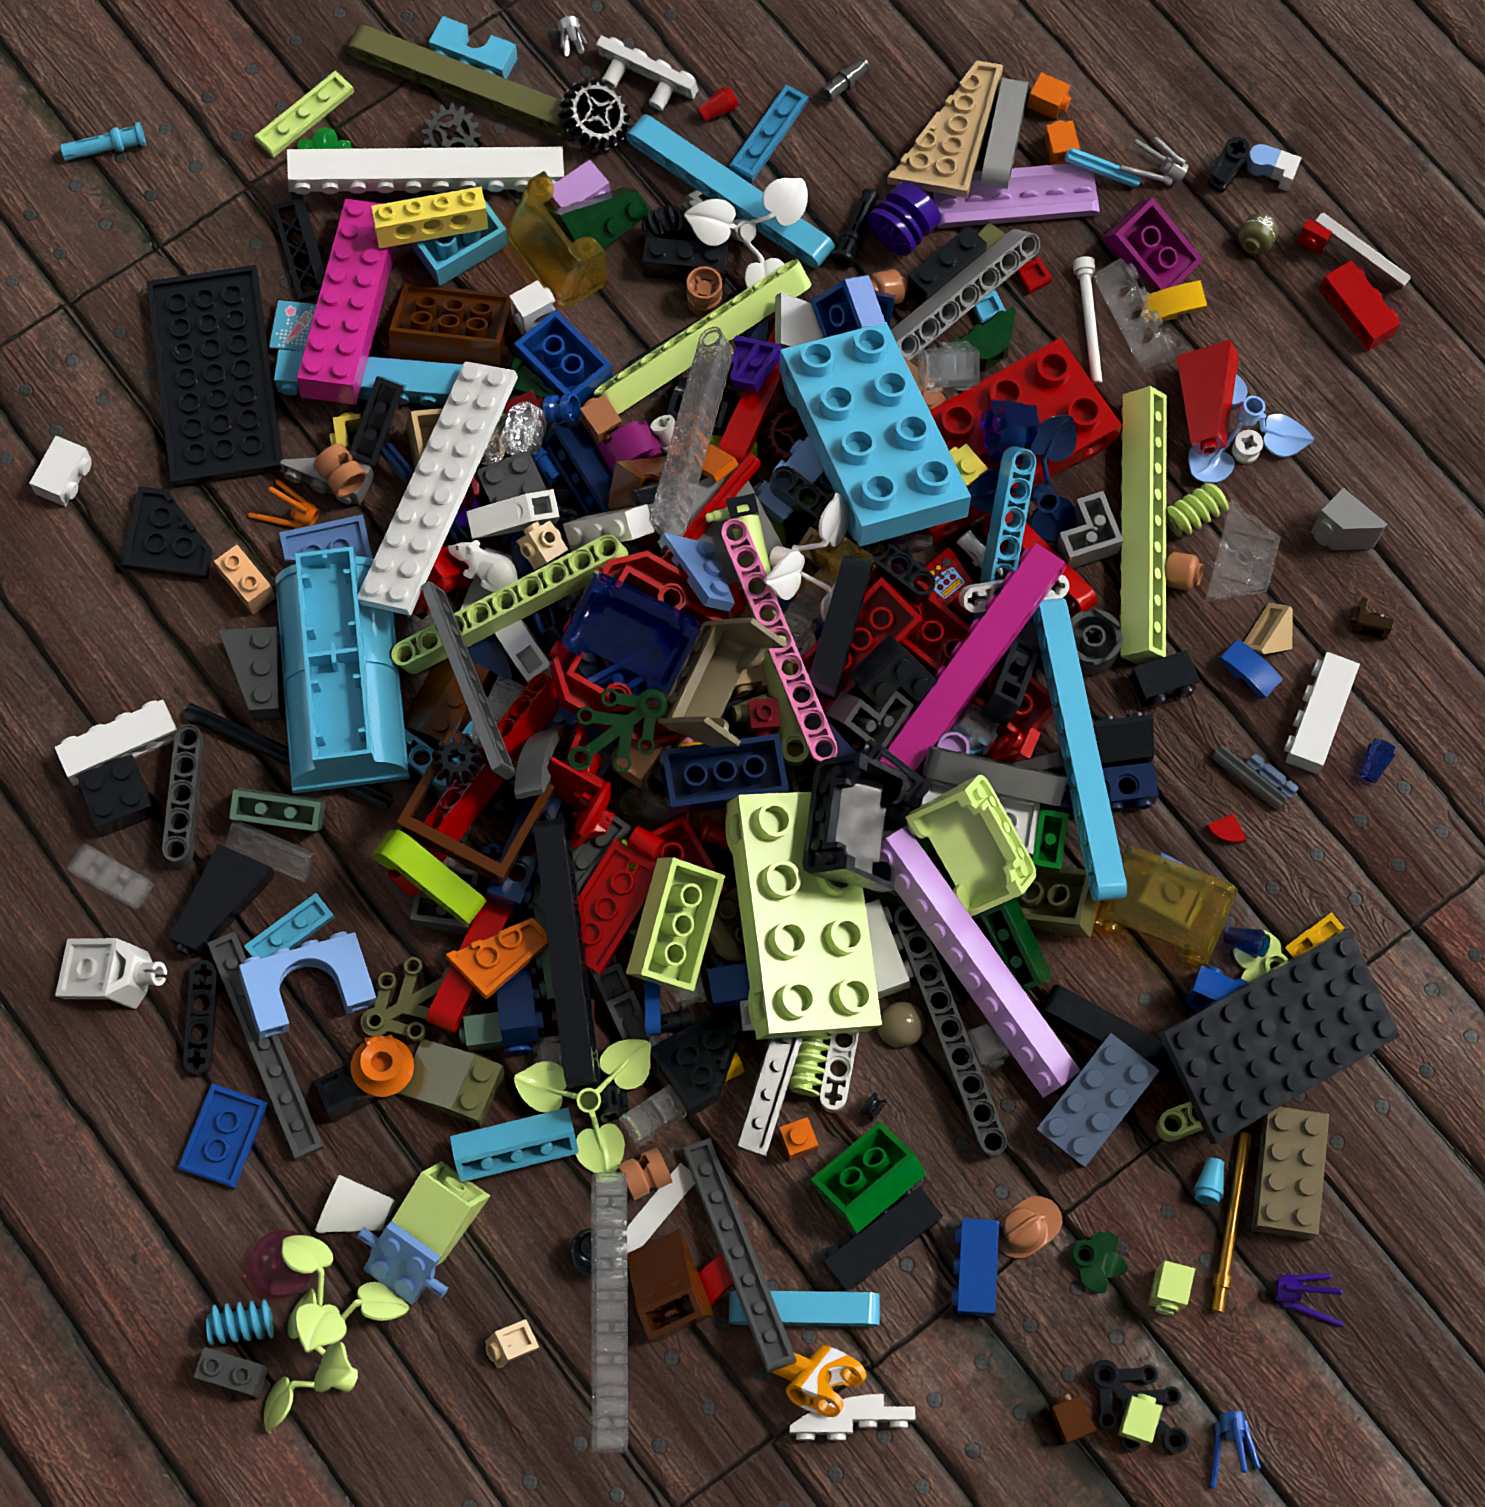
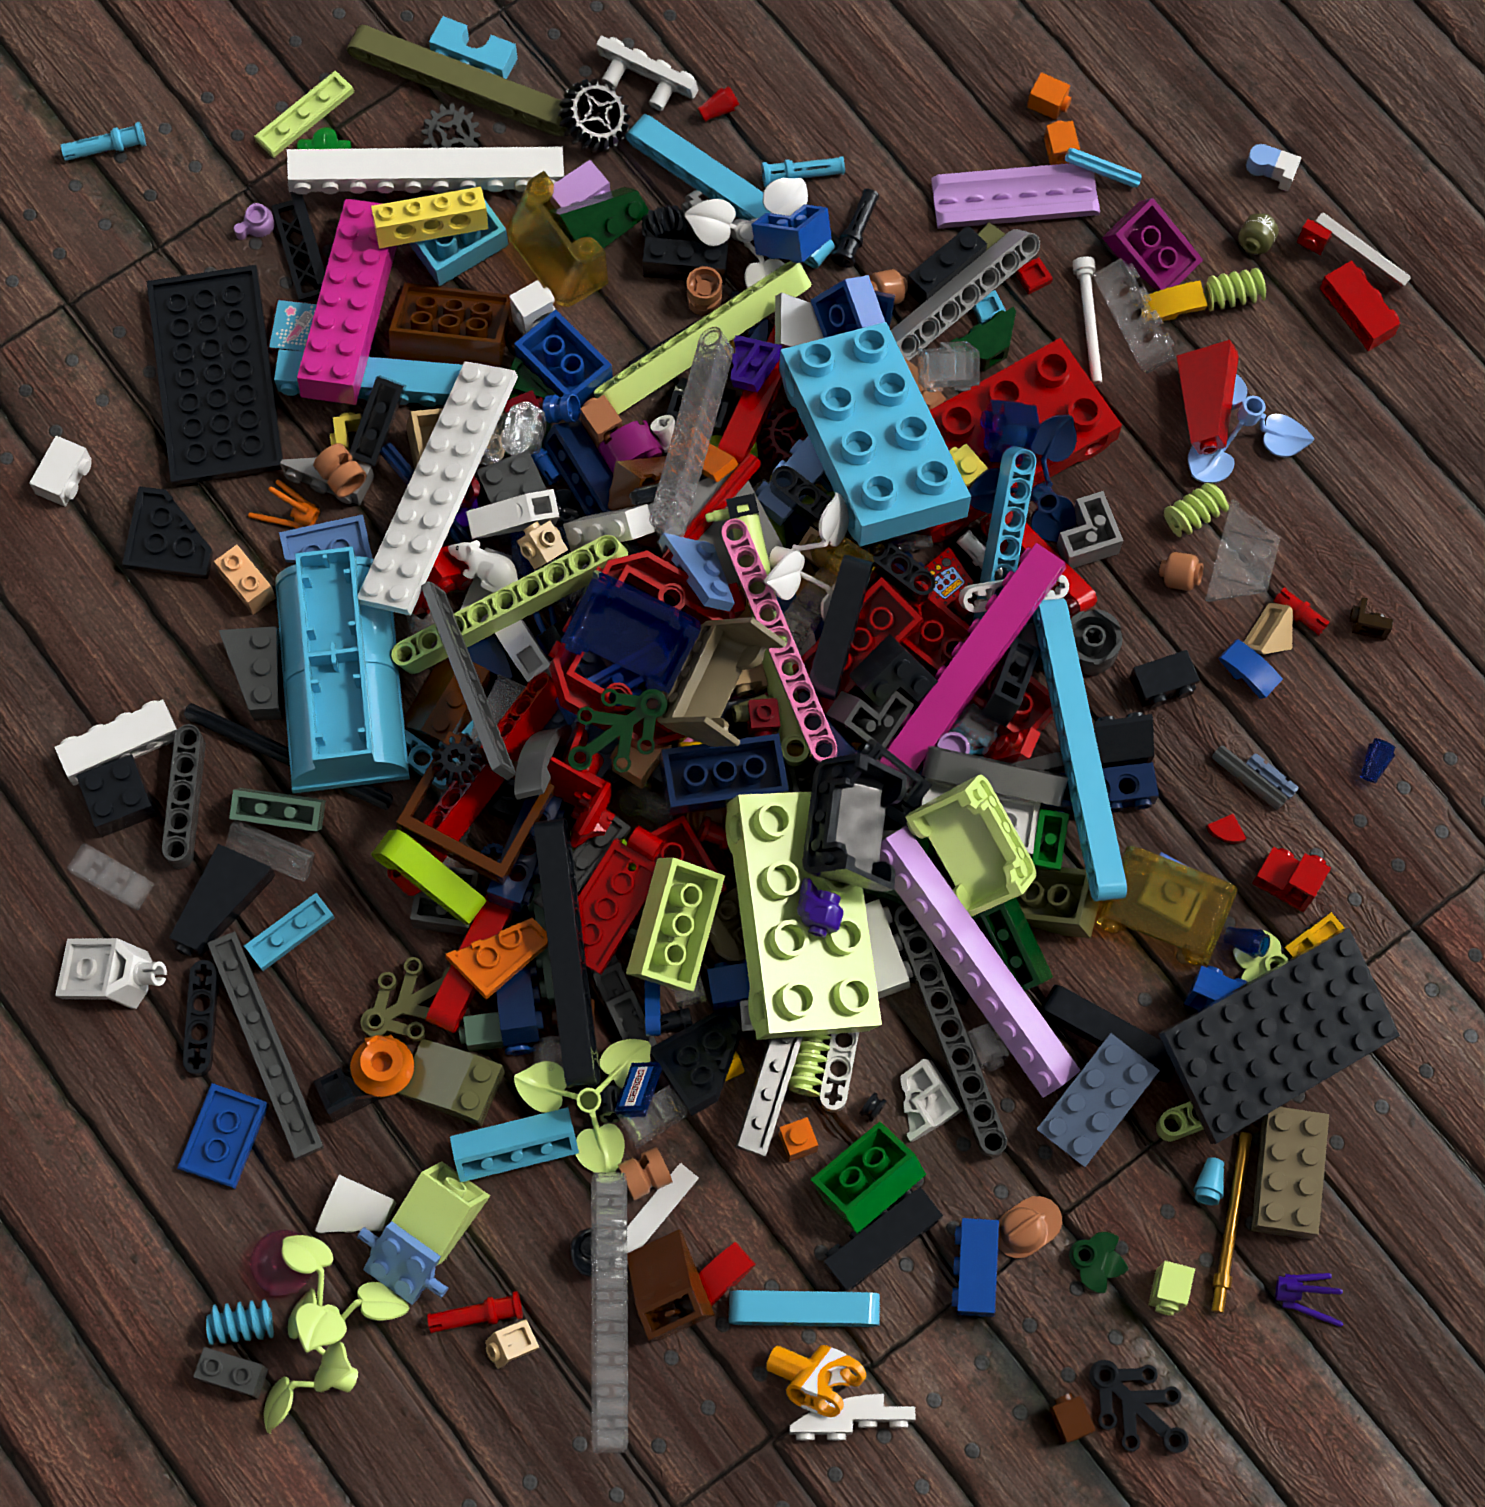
(257, 222): none -> lavender piece
(337, 957): light blue arch -> none
(490, 1311): none -> red pin
(570, 28): flat silver piece -> none
(638, 1089): none -> tile
(739, 1256): dark grey tile -> none
(768, 133): dark azure tile -> none
(788, 168): none -> medium azure pin
(792, 236): none -> blue brick
(819, 909): none -> dark purple head
(845, 79): dark grey pin -> none
(902, 1024): dark tan hair -> none
(904, 218): dark purple wheel -> none
(927, 1099): none -> white slope
(952, 140): tan wing -> none
(1004, 133): light grey beam -> none
(1140, 1419): yellowish green brick -> none
(1143, 526): yellowish green brick -> none
(1172, 168): light grey plant -> none
(1229, 164): black piece -> none
(1234, 287): none -> yellowish green piece
(1234, 1428): blue plant -> none
(1245, 453): white wheel -> none
(1292, 879): none -> red brick
(1302, 611): none -> red pin
(1321, 713): white brick -> none
(1347, 524): light grey slope -> none

